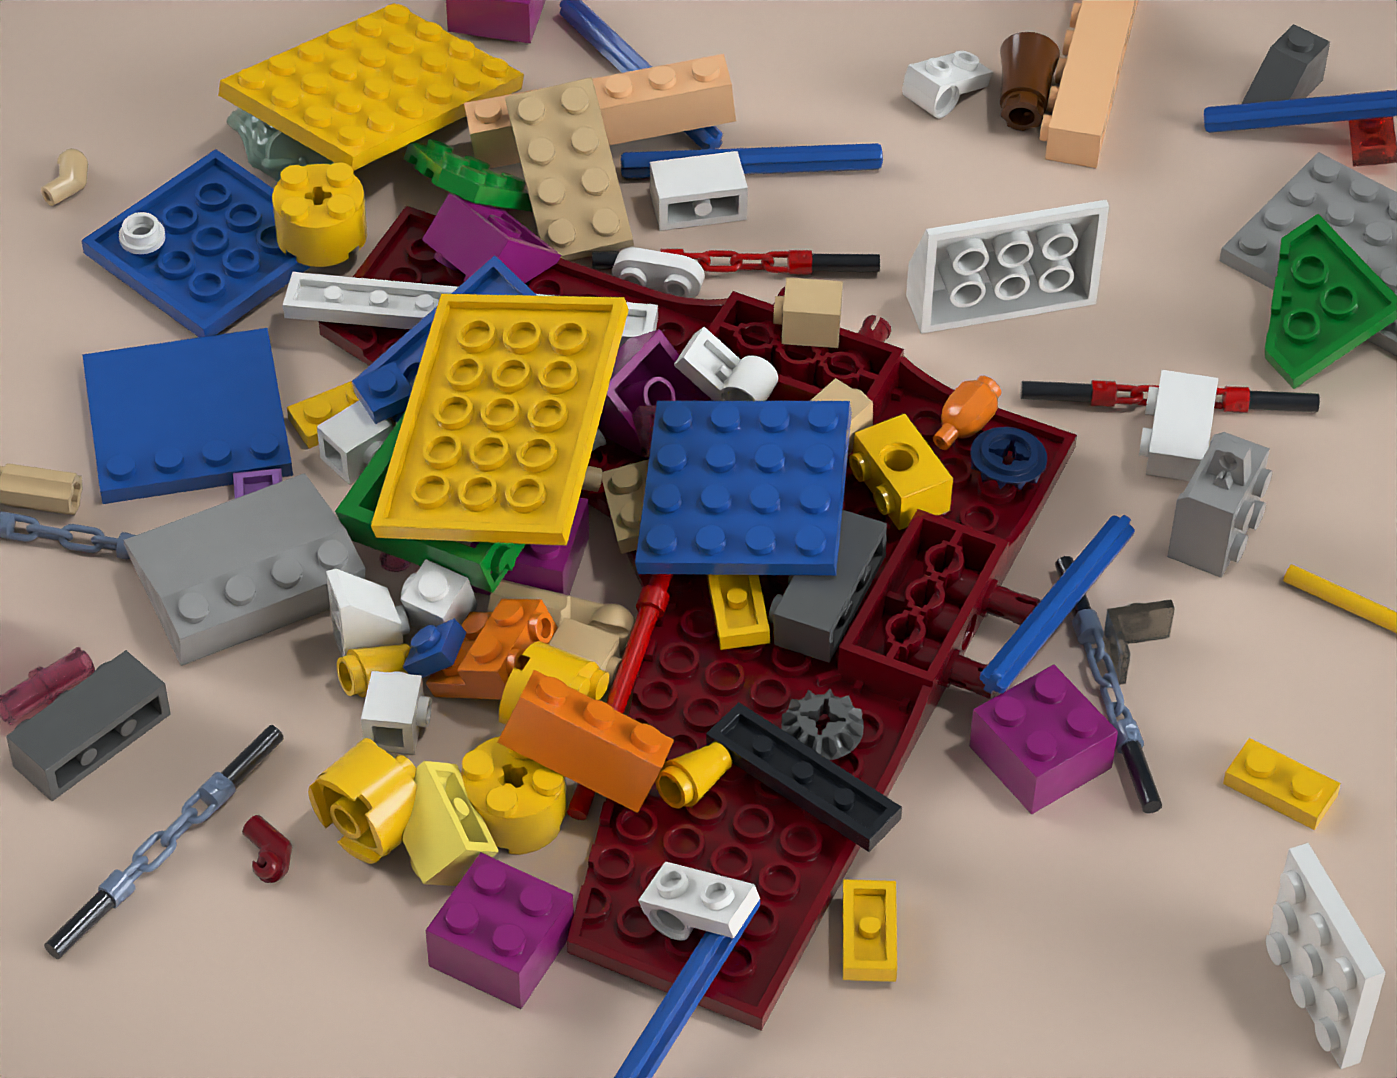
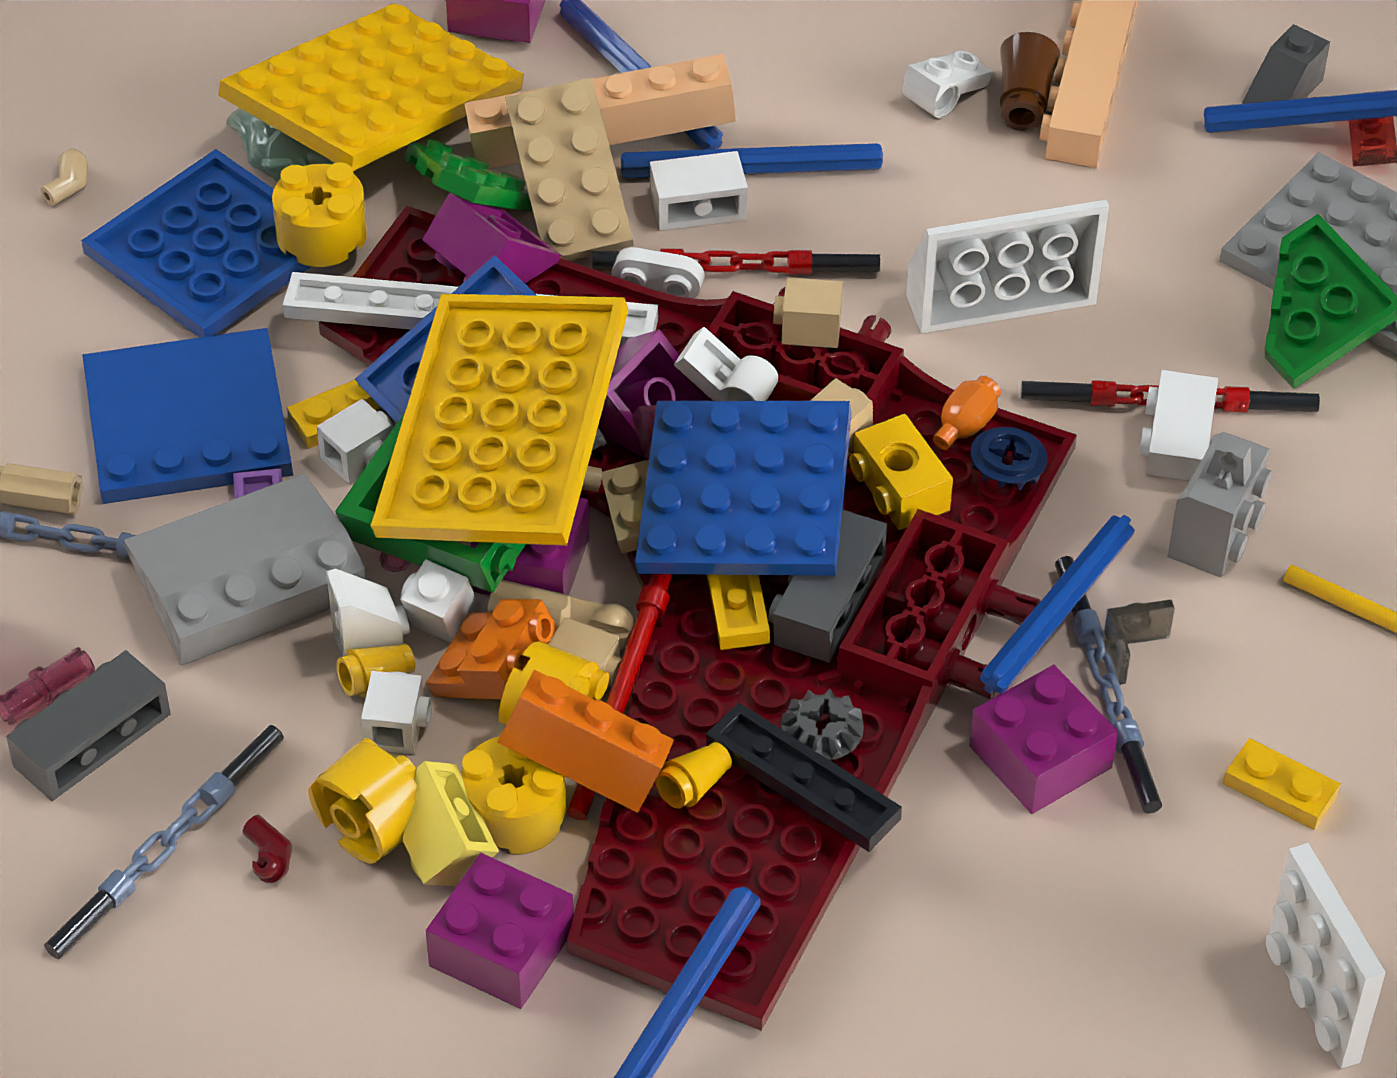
(141, 233): white plate -> none
(383, 392): blue plate -> none
(434, 648): blue plate -> none
(692, 898): white plate -> none
(869, 930): yellow plate -> none

